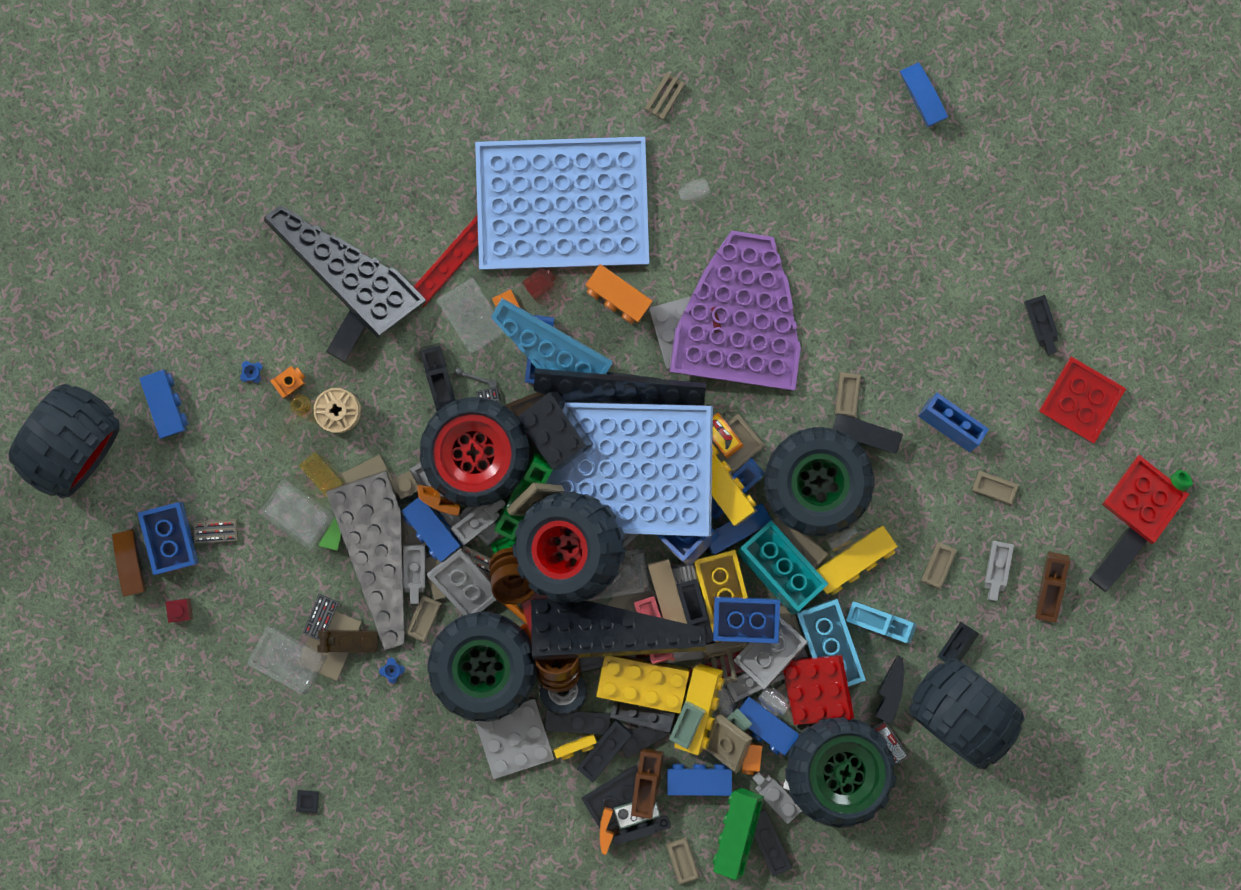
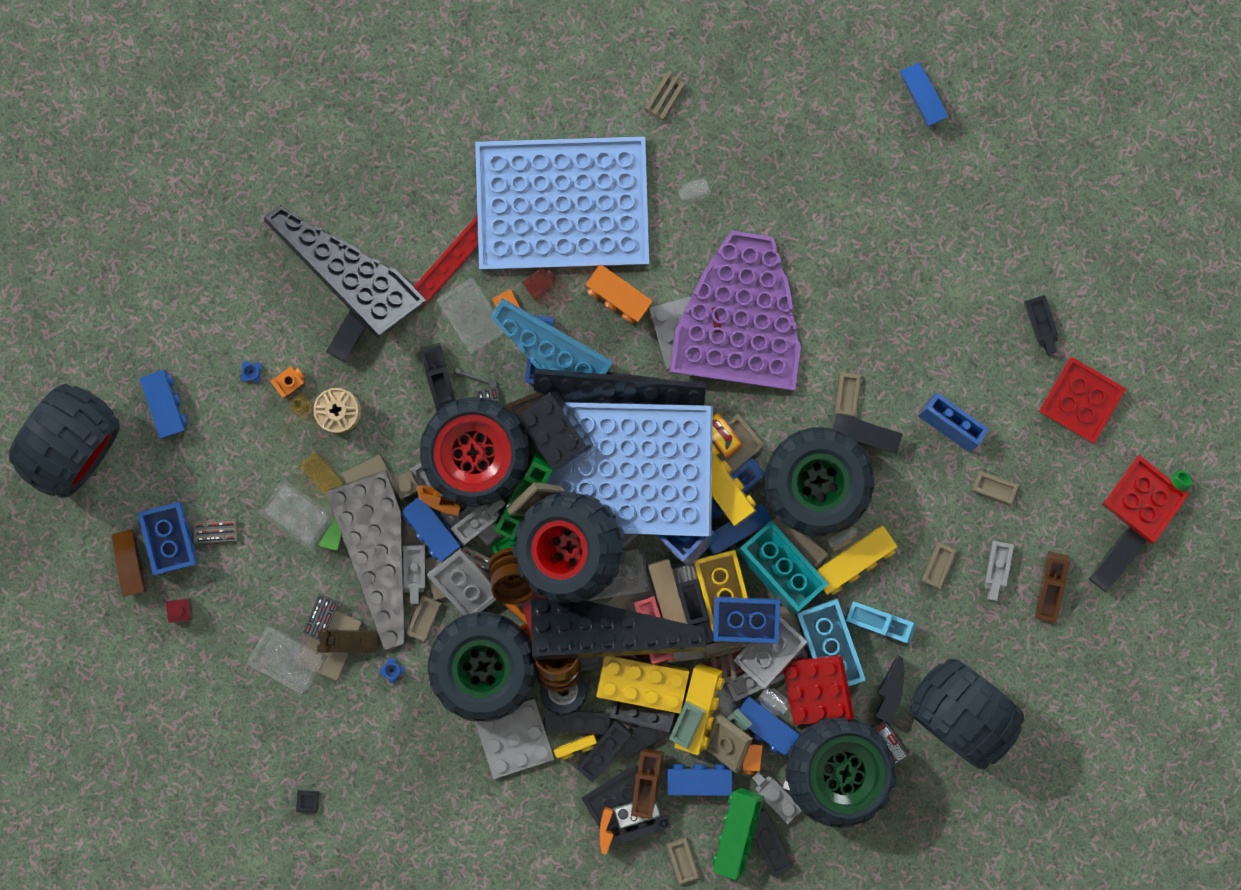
(958, 643): black plate -> none

